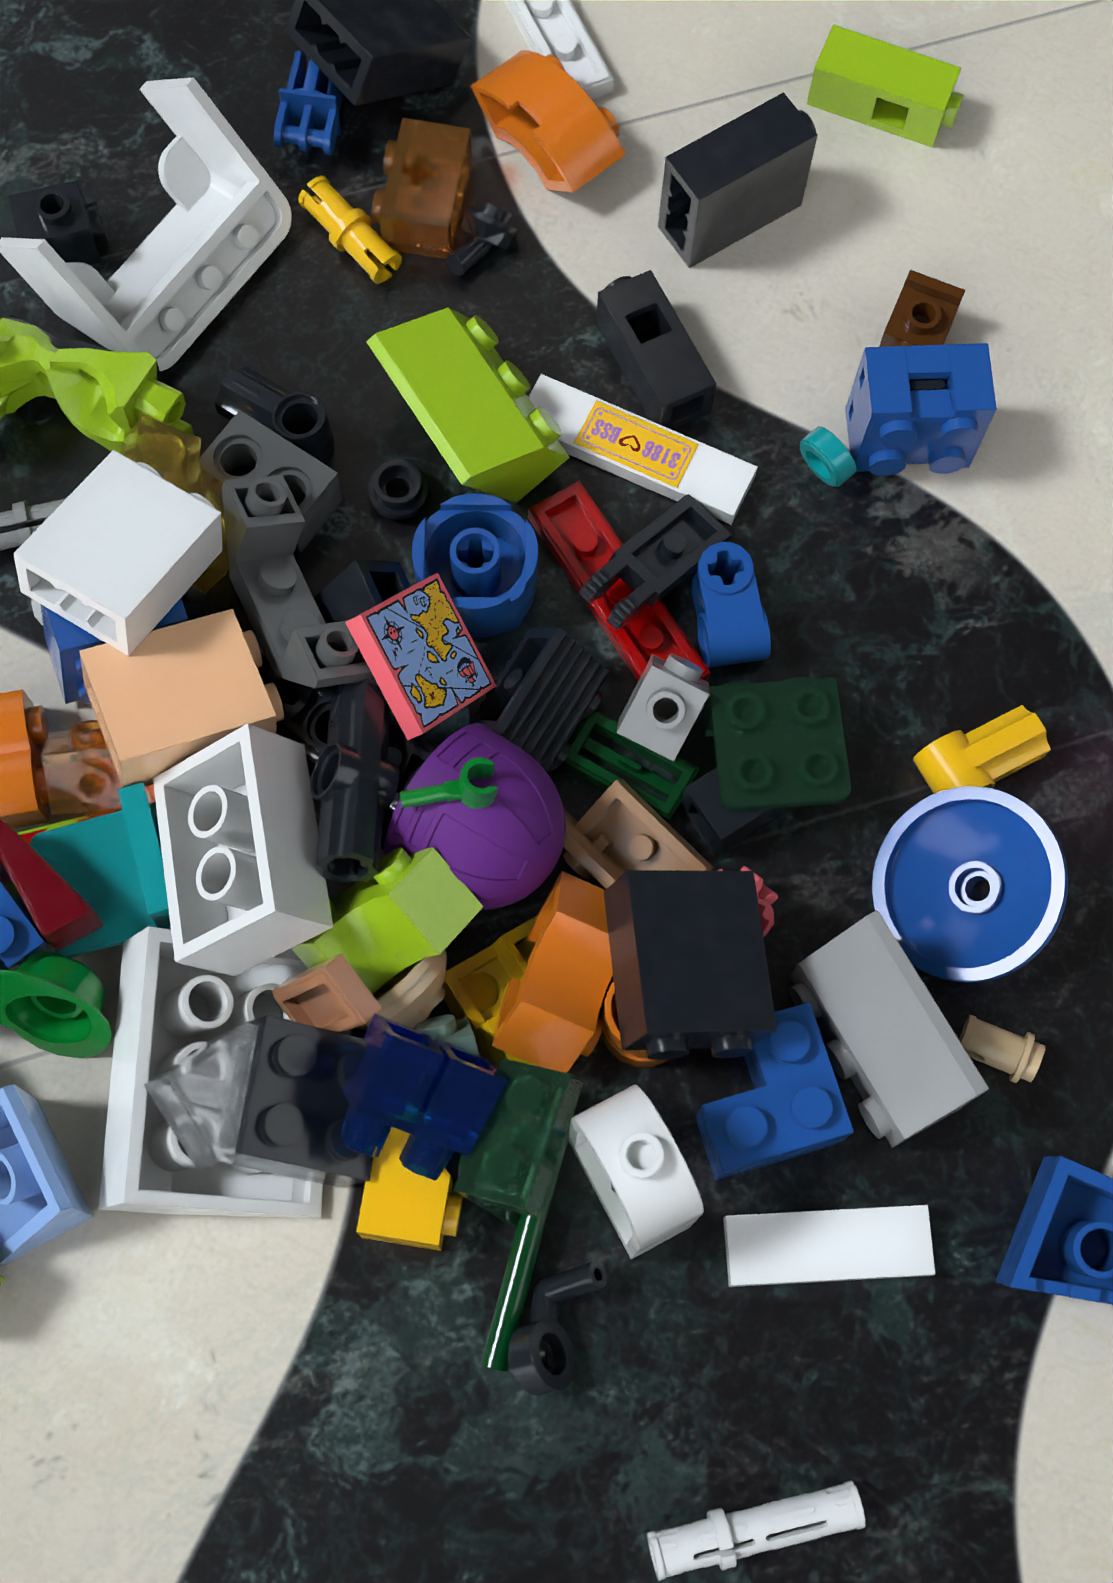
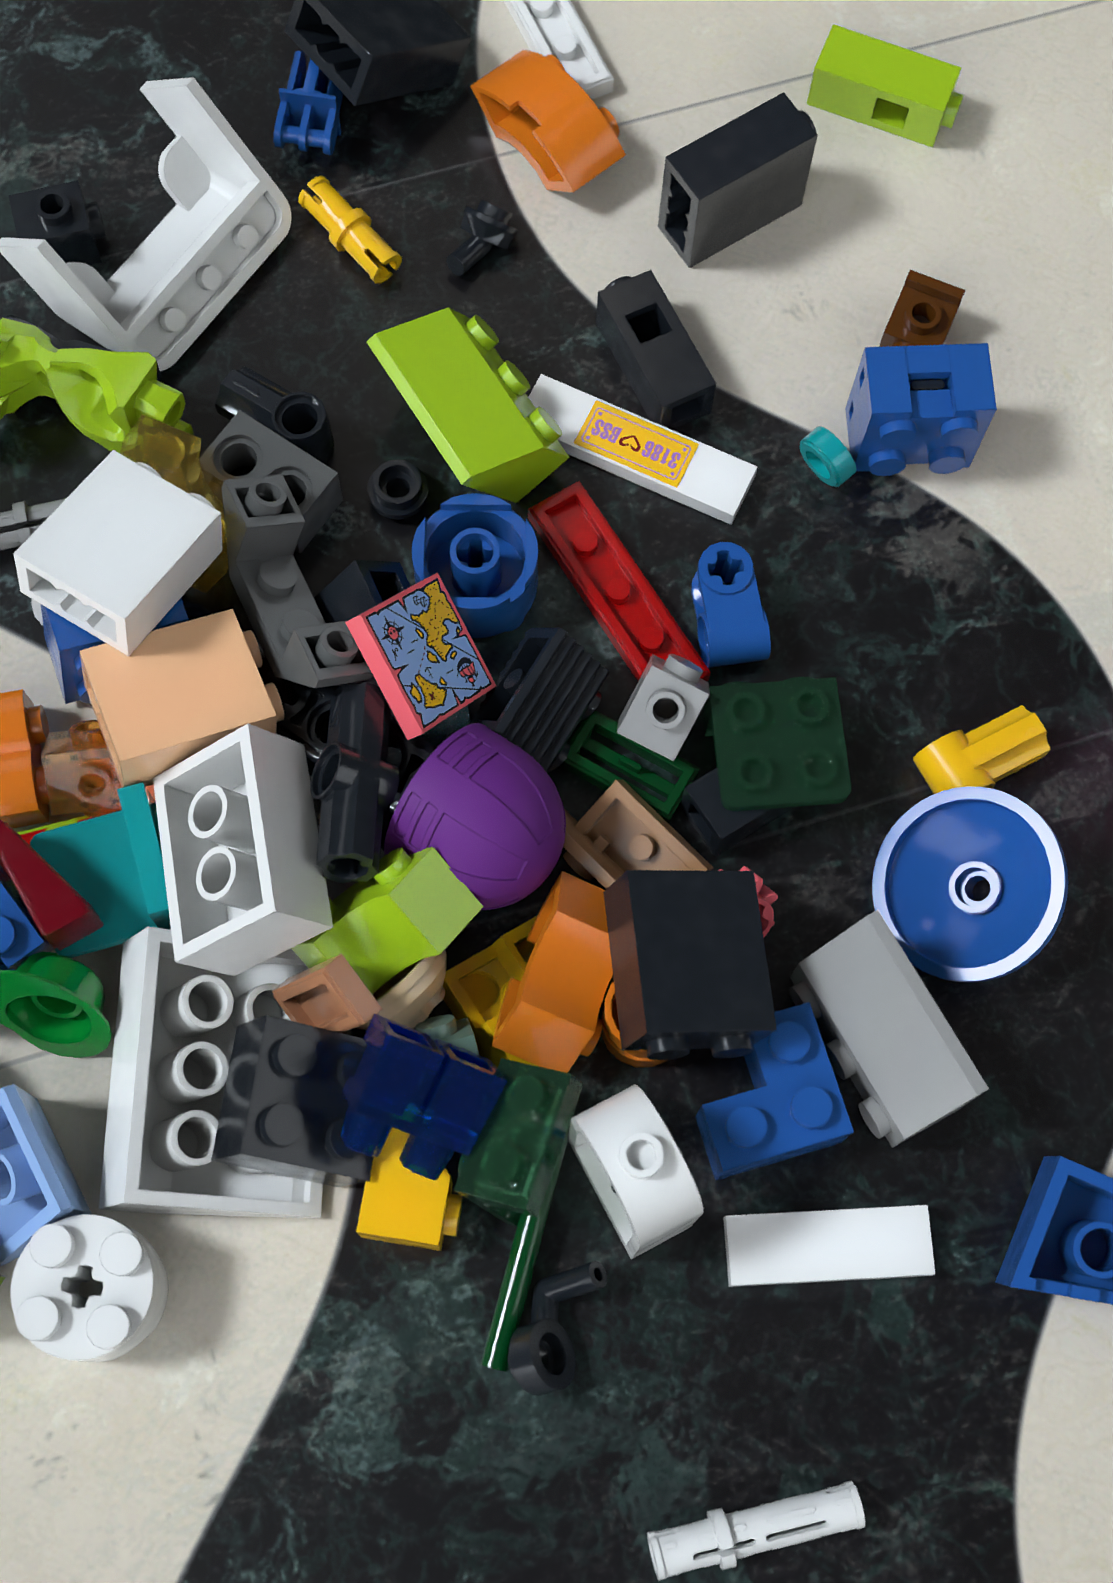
(49, 1282): none -> white brick
(206, 1096): clear slope -> none
(424, 188): clear orange brick -> none
(457, 789): green hand -> none
(656, 559): black hinge -> none
(1002, 1049): tan pin -> none

